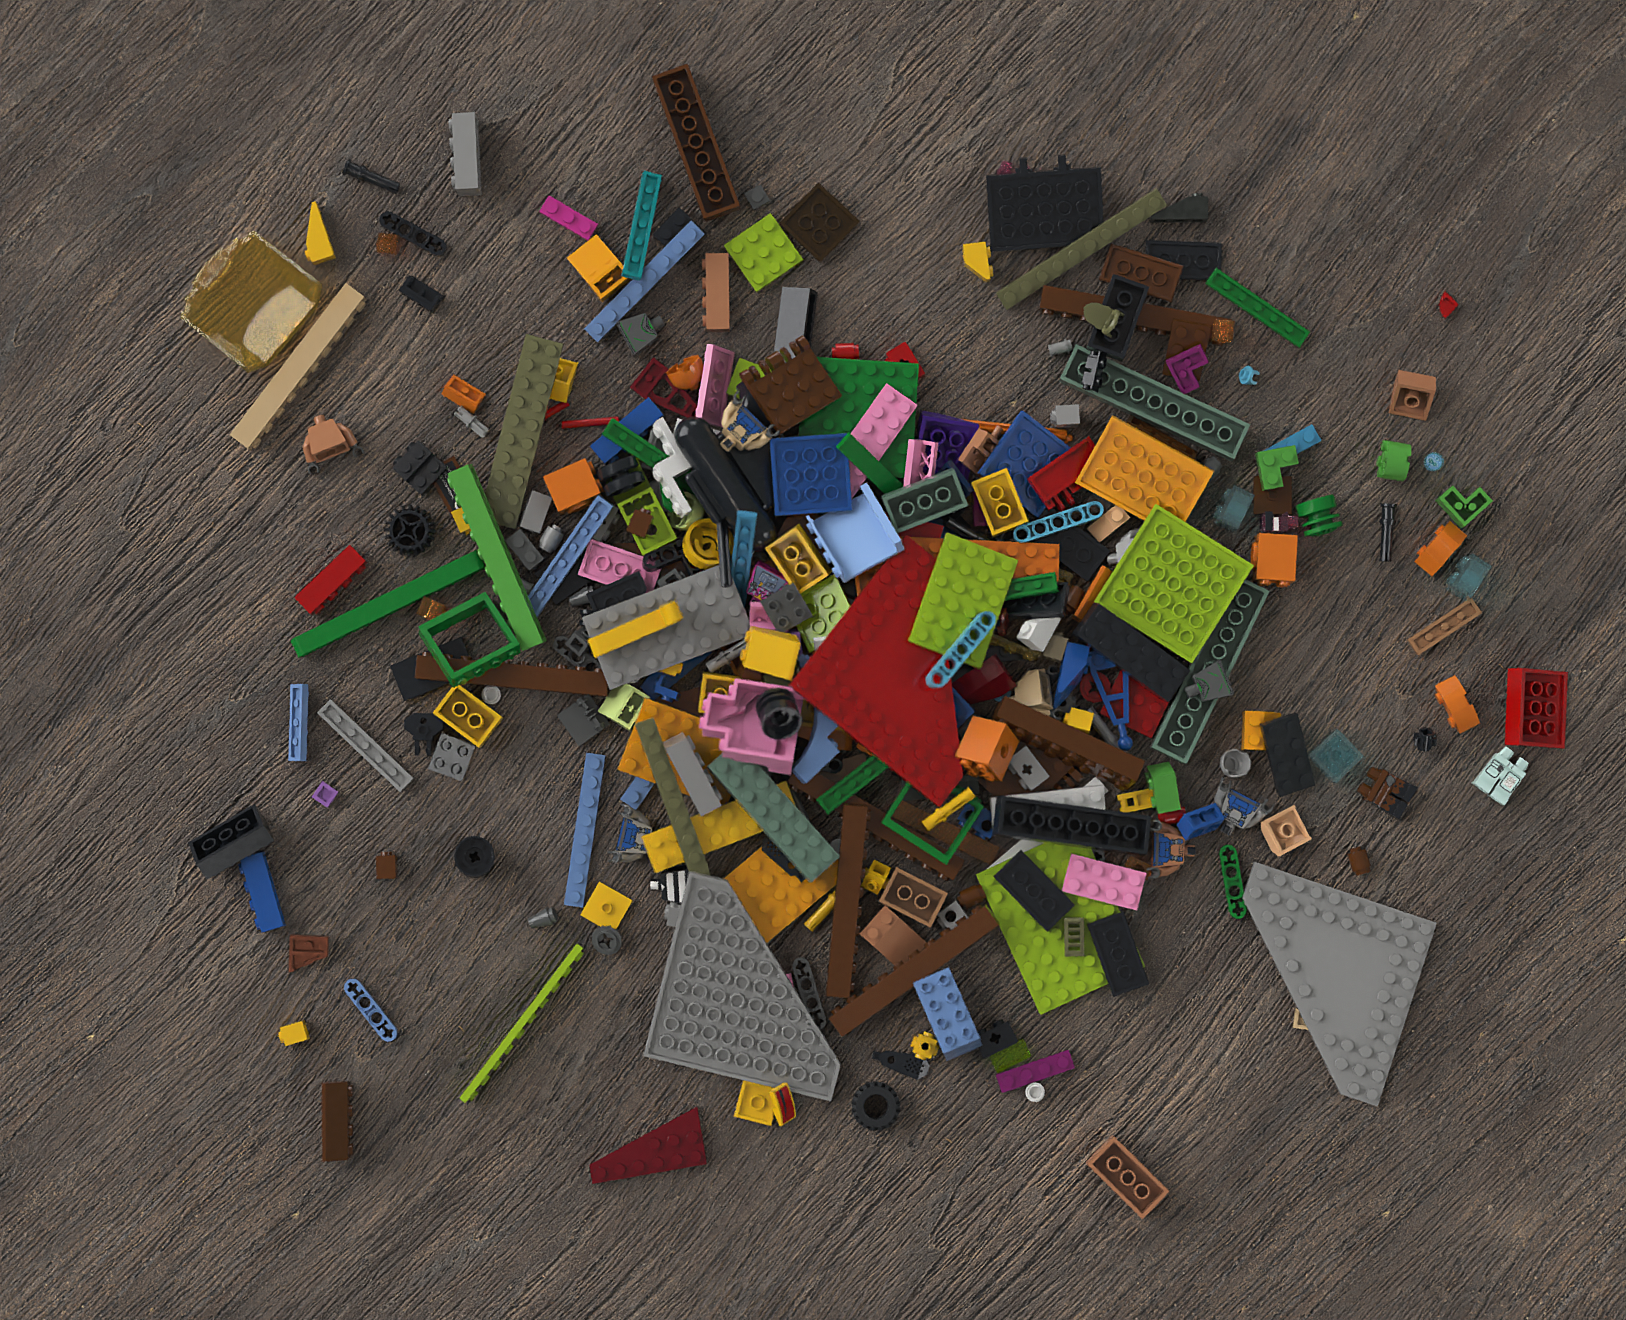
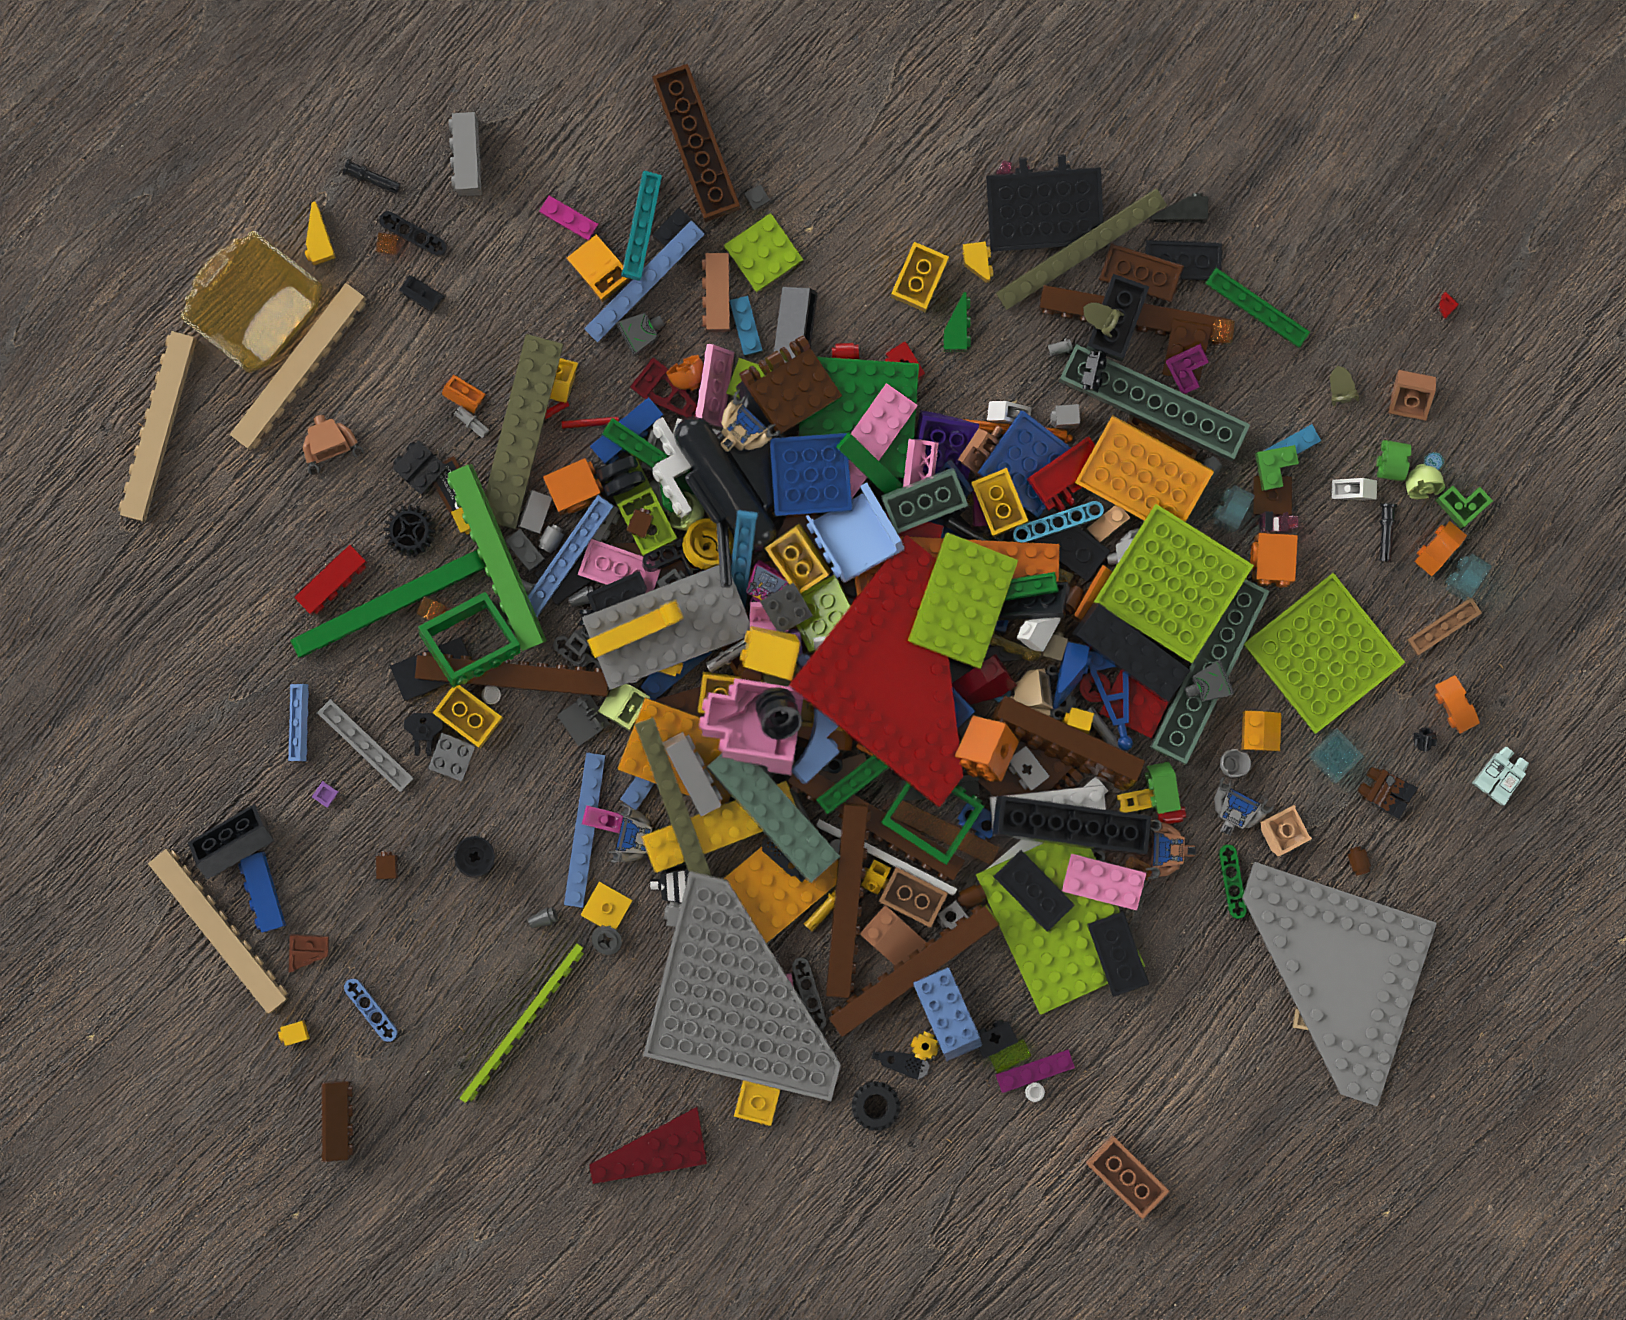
(157, 427): none -> tan brick
(218, 930): none -> tan brick
(602, 819): none -> dark pink slope
(667, 694): blue bracket -> none
(745, 325): none -> dark azure plate
(784, 1103): slope -> none
(819, 222): dark brown plate -> none
(893, 861): none -> white tile
(919, 276): none -> yellow brick
(945, 811): yellow pin -> none
(955, 333): none -> green slope
(968, 644): medium azure beam -> none
(1002, 628): clear red tile -> none
(1005, 411): none -> white slope
(1074, 920): olive slope -> none
(1200, 821): blue brick -> none
(1246, 375): medium azure plate -> none
(1287, 754): black plate -> none
(1319, 515): green wheel -> none
(1324, 653): none -> lime plate
(1342, 386): none -> olive piece
(1354, 489): none -> white slope
(1424, 481): none -> yellowish green cylinder
(1536, 708): red slope -> none

